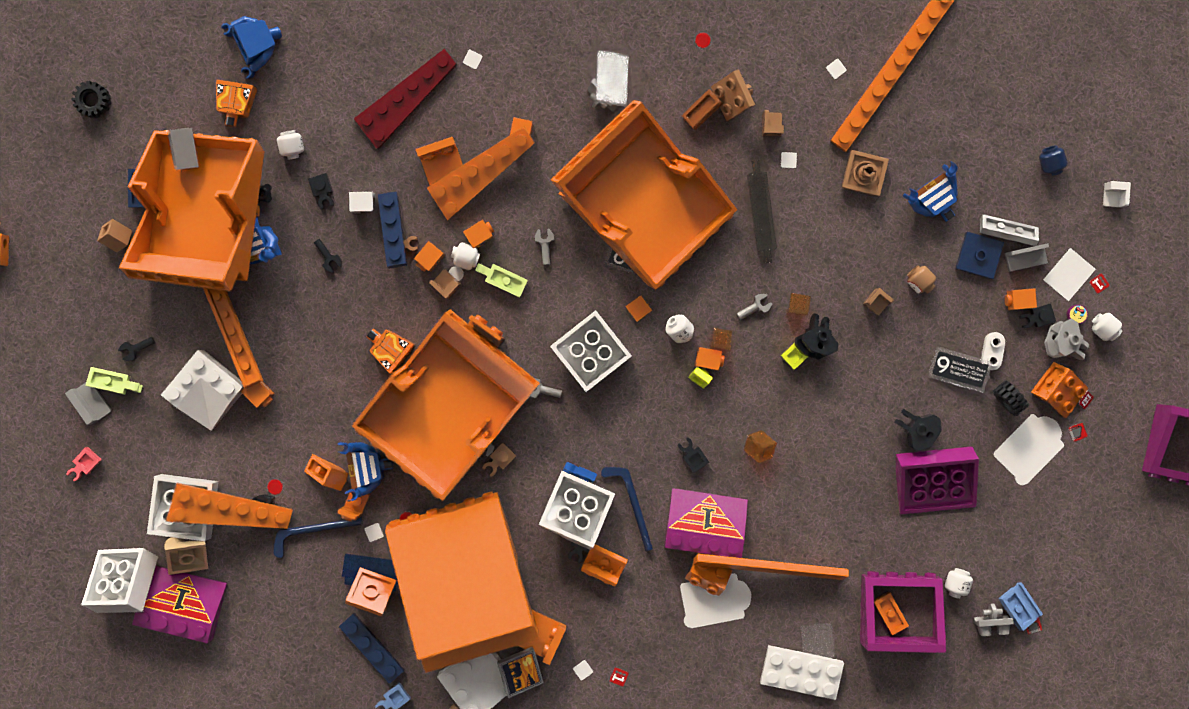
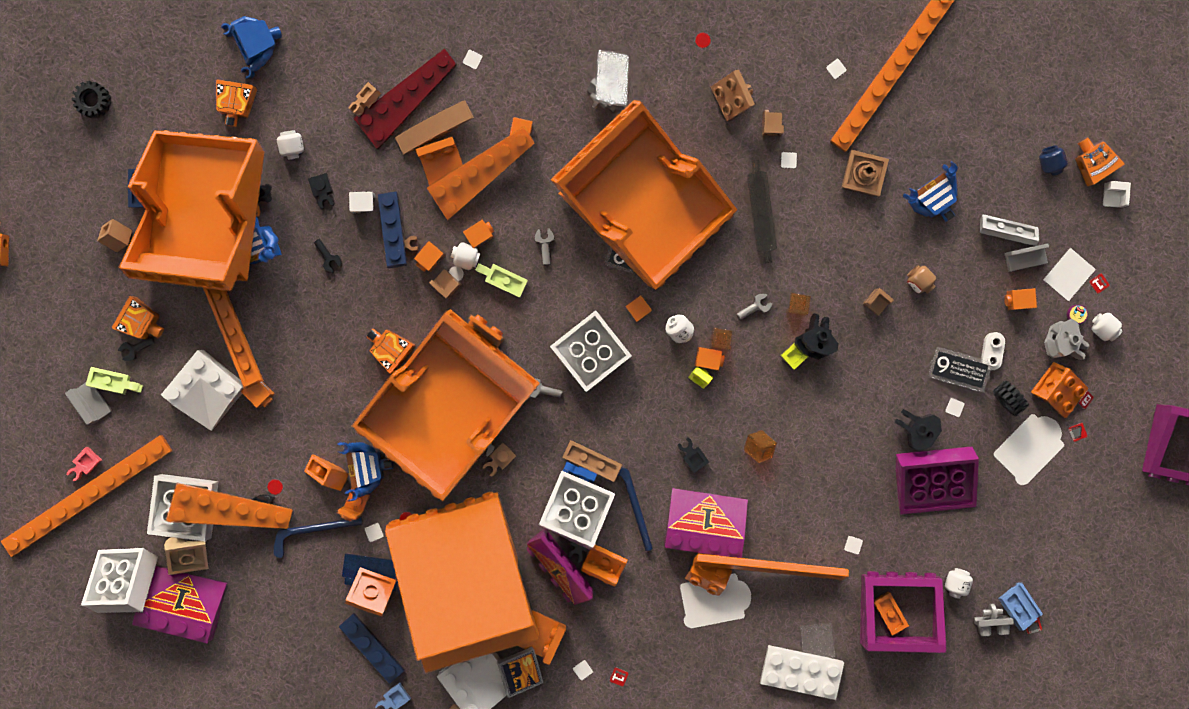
(86, 496): none -> orange plate
(138, 320): none -> orange torso
(183, 148): light grey hinge -> none
(366, 97): none -> medium nougat plate
(434, 127): none -> medium nougat slope
(560, 567): none -> magenta slope
(592, 461): none -> medium nougat plate
(702, 109): dark orange tile -> none
(853, 545): none -> white sticker
(954, 407): none -> white sticker
(979, 255): dark blue plate -> none
(1040, 316): black plate -> none
(1096, 161): none -> orange torso

